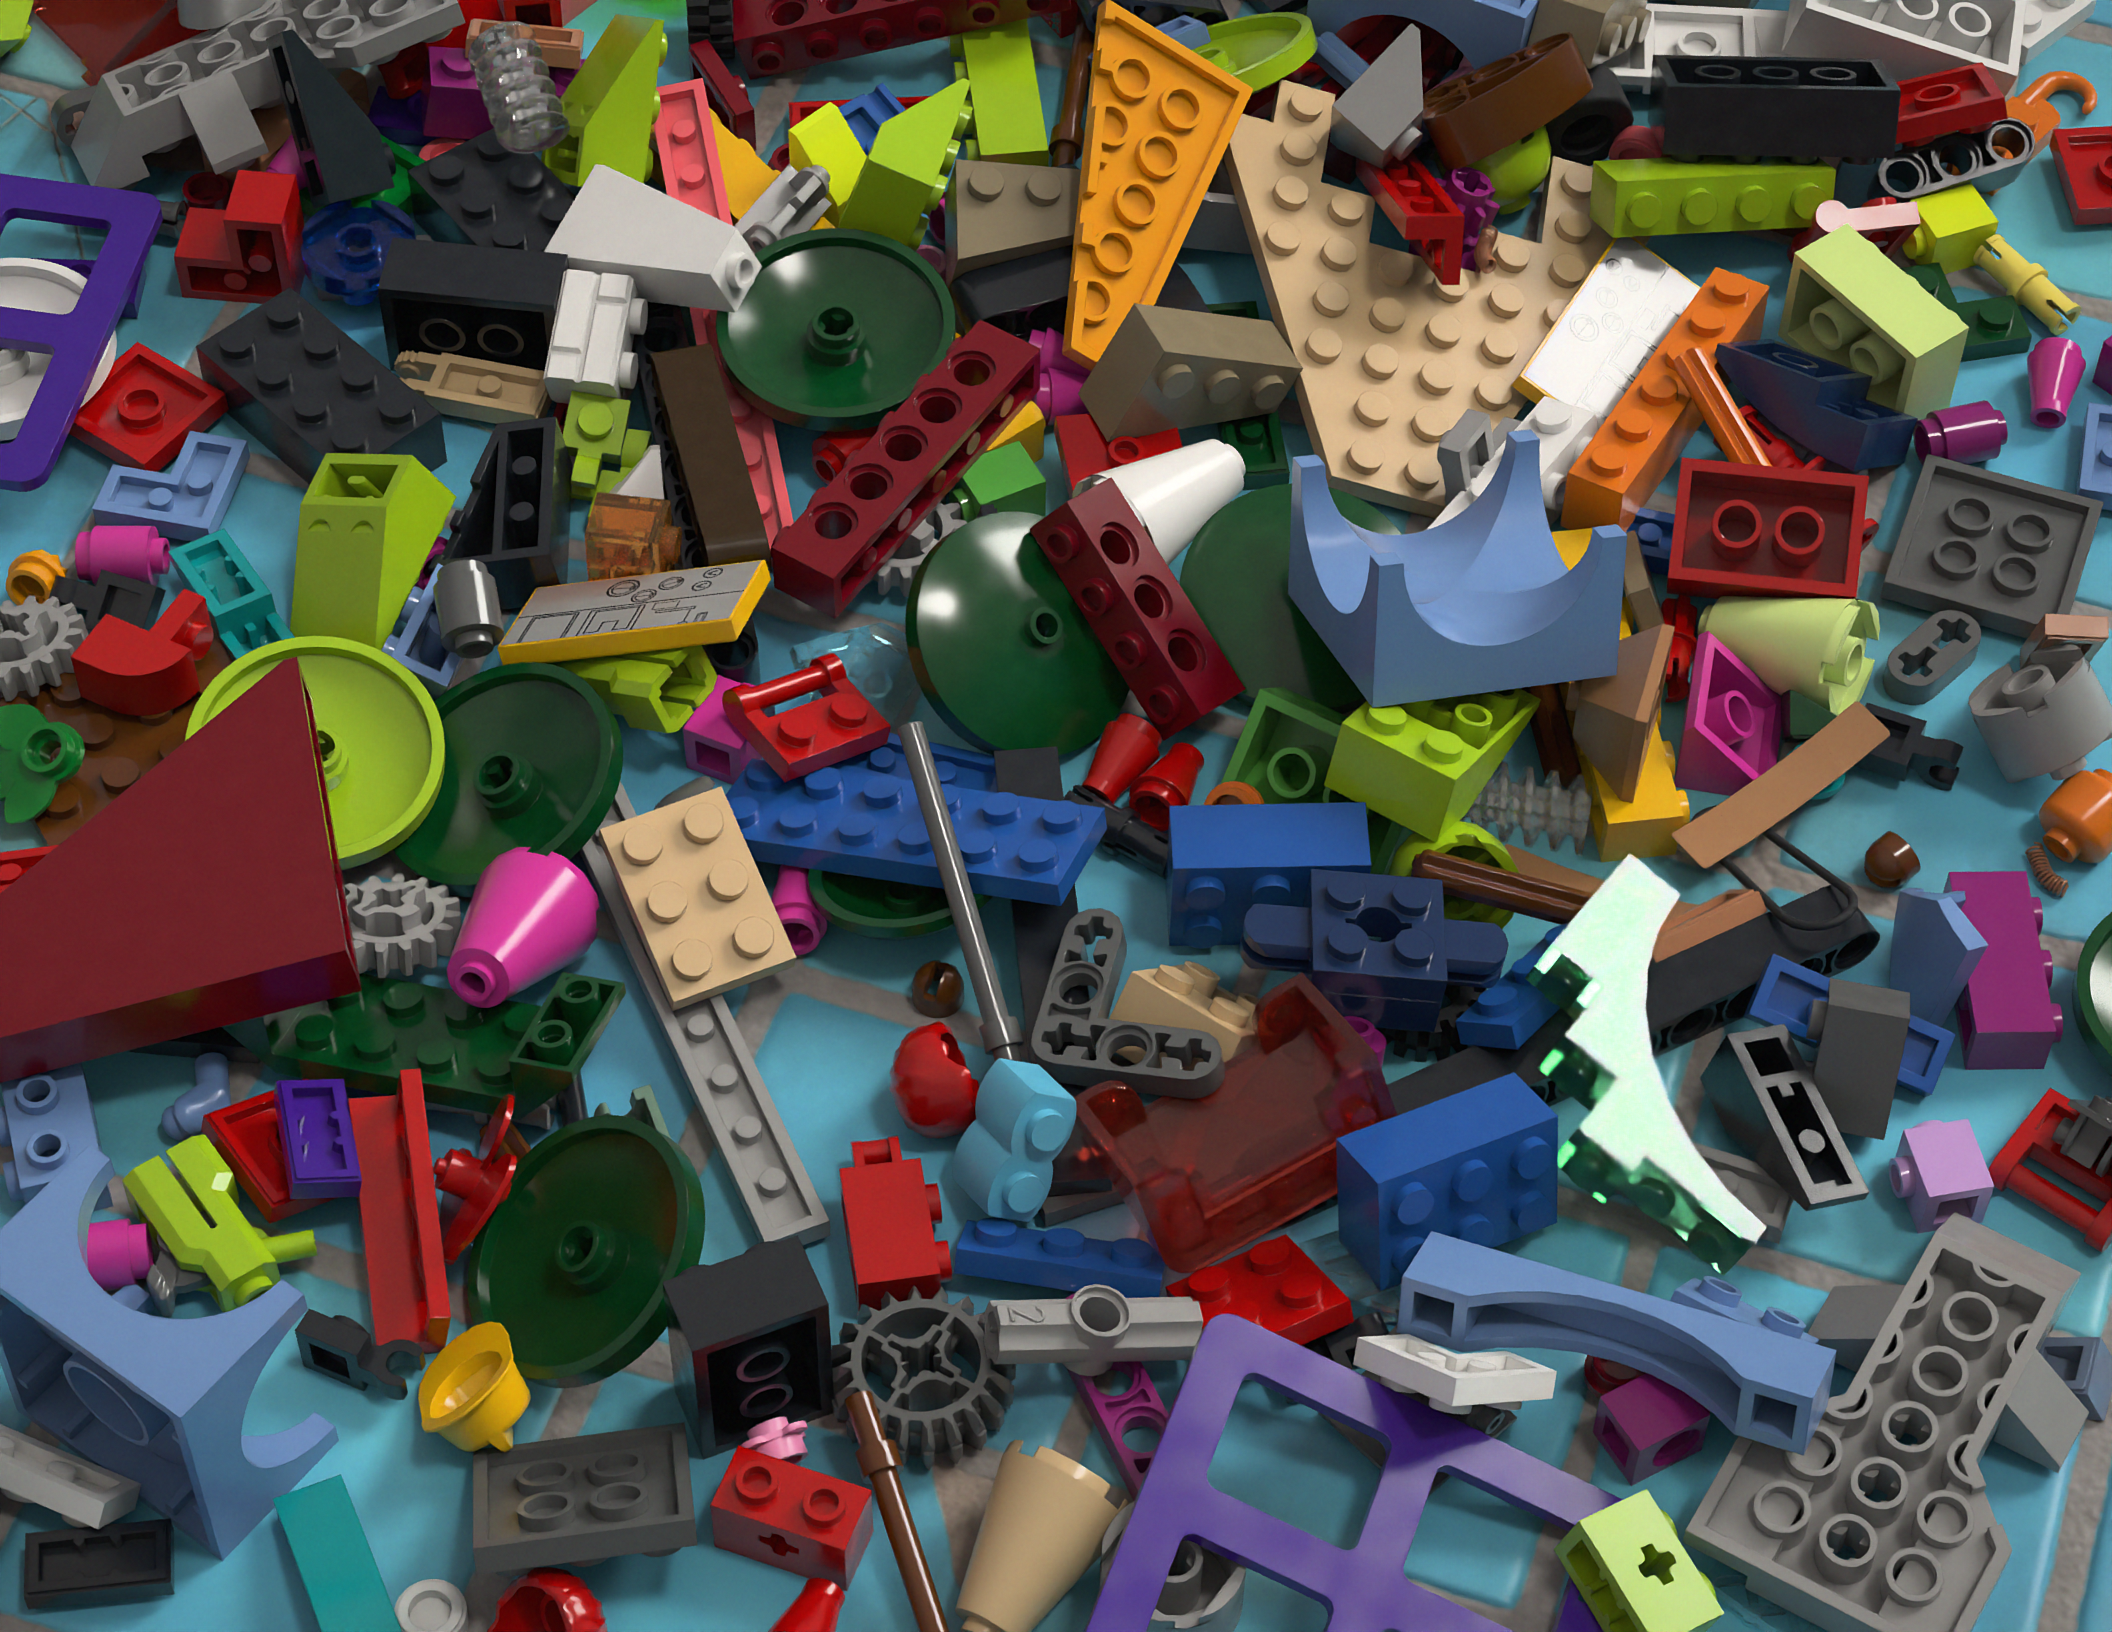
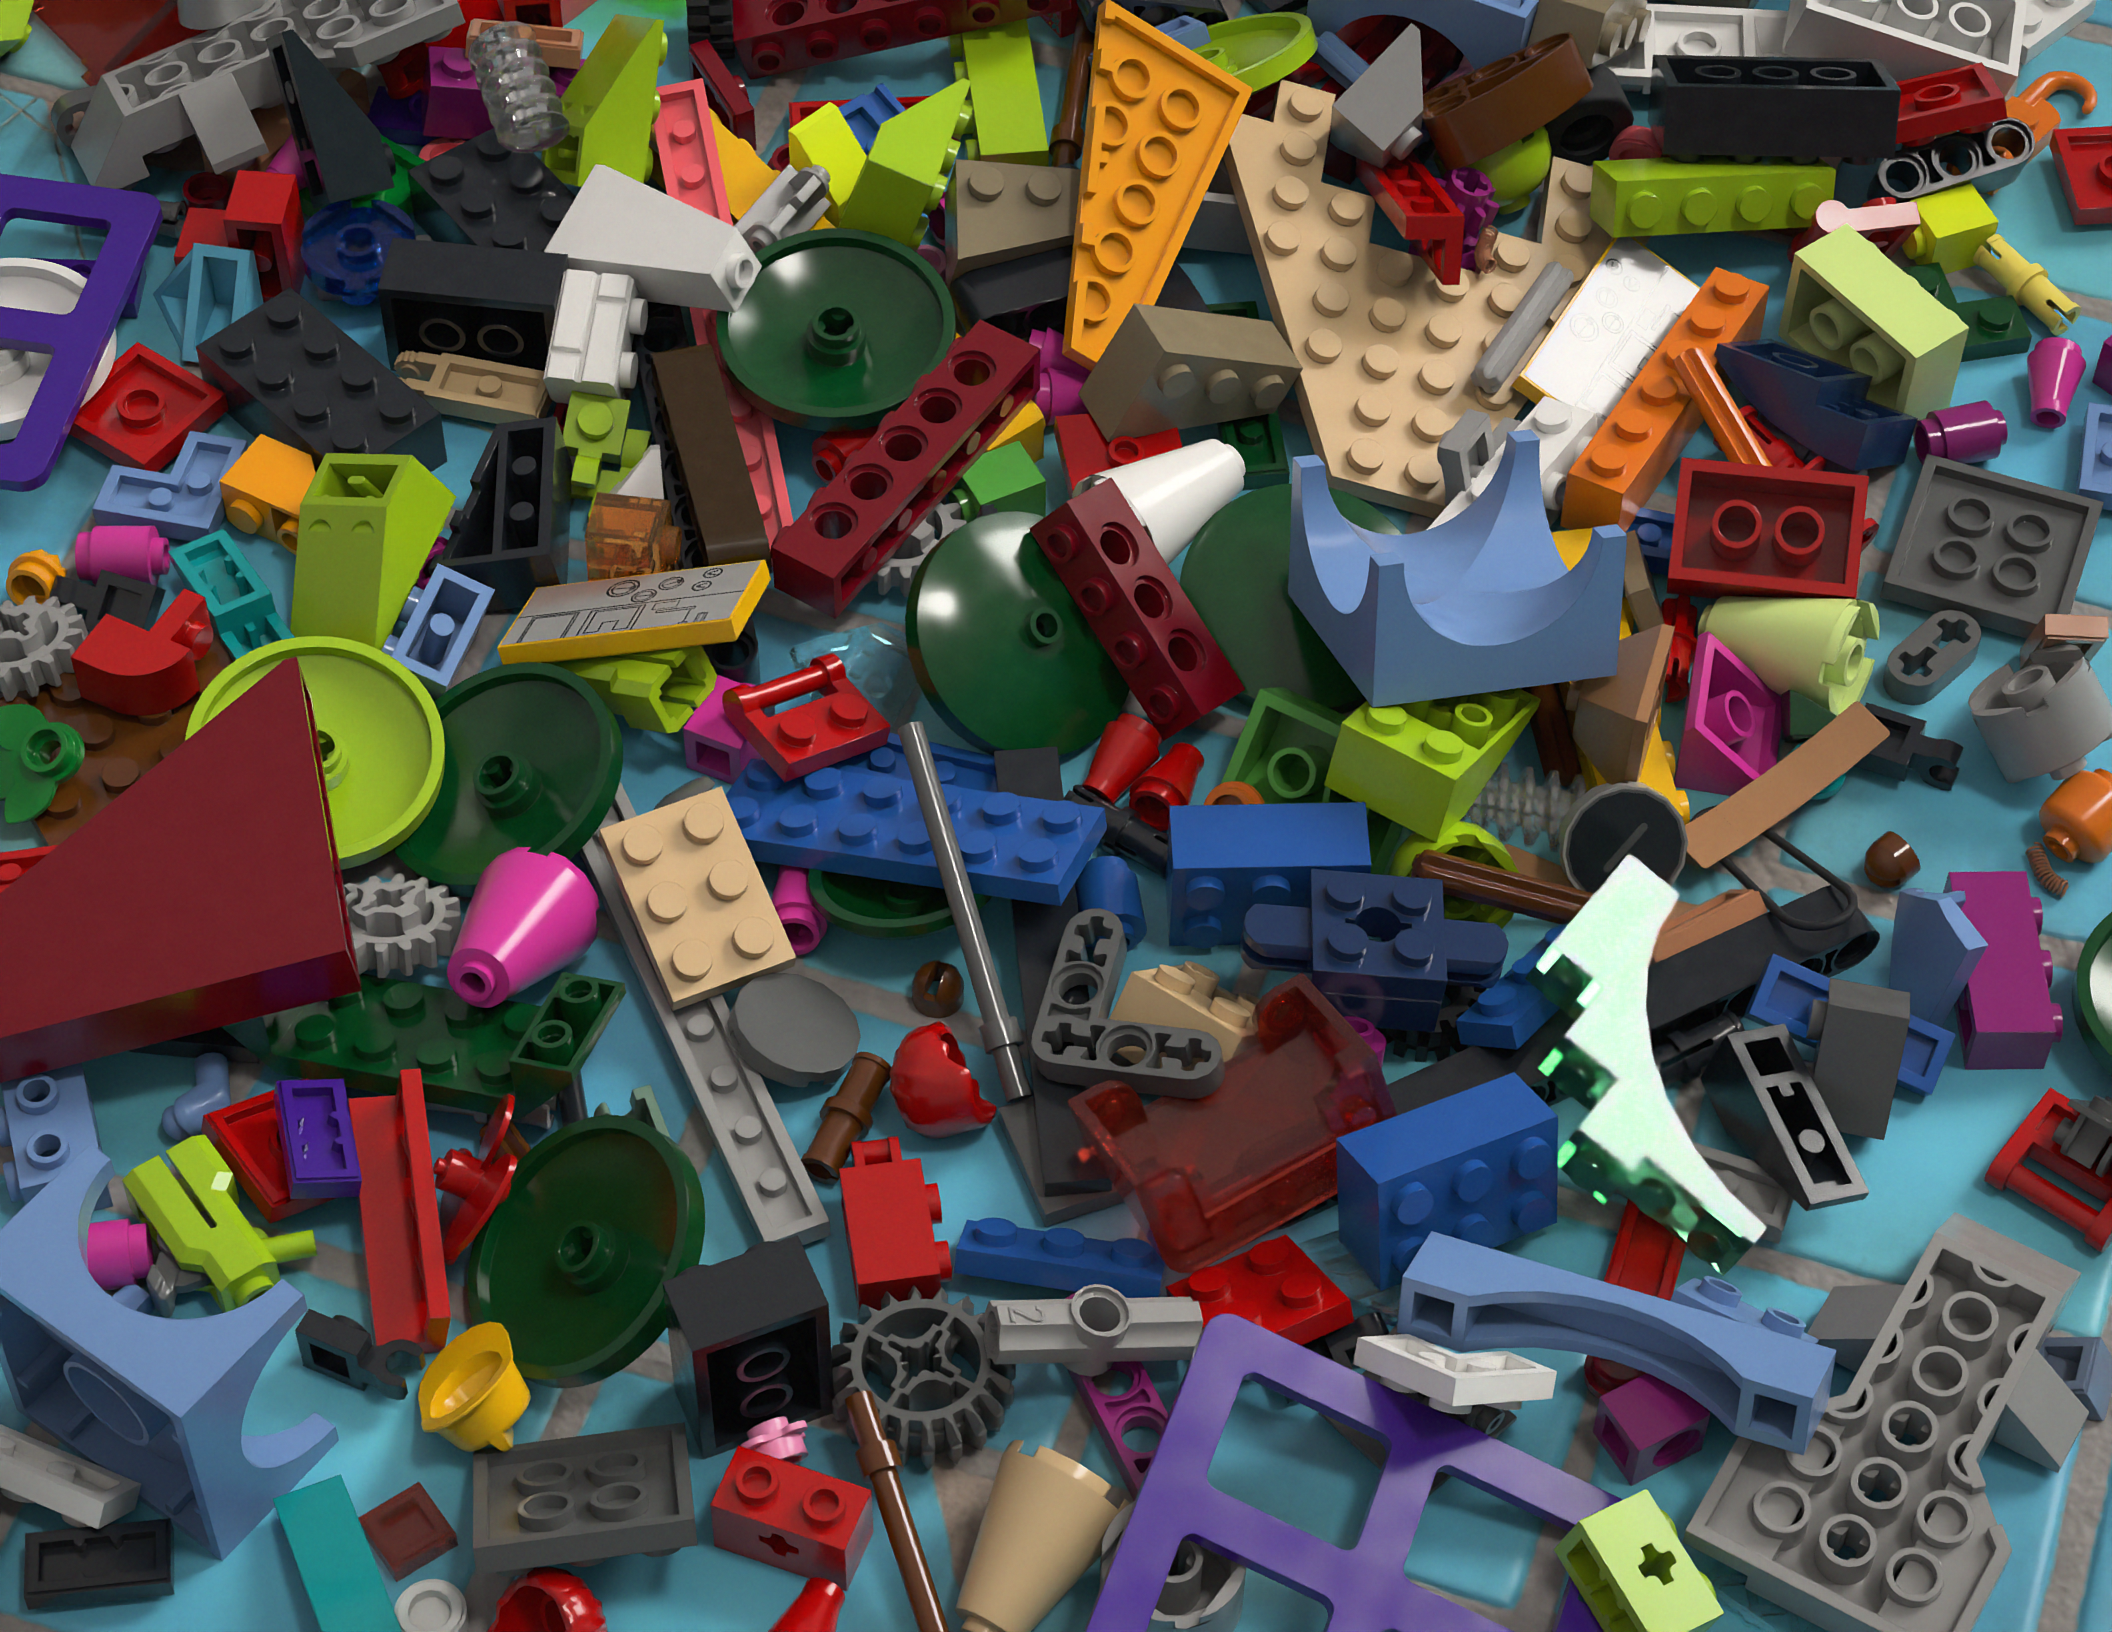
(208, 294): none -> medium azure slope
(266, 490): none -> light orange slope
(408, 1531): none -> clear red tile
(468, 609): dark grey brick -> none
(794, 1029): none -> dark grey tile
(846, 1117): none -> reddish brown pin
(1015, 1137): medium azure brick -> none
(1114, 887): none -> blue brick
(1522, 327): none -> light grey axle
(1616, 822): none -> black tile
(1645, 1255): none -> red tile
(1707, 1036): none -> black pin
(1941, 1173): lavender brick -> none

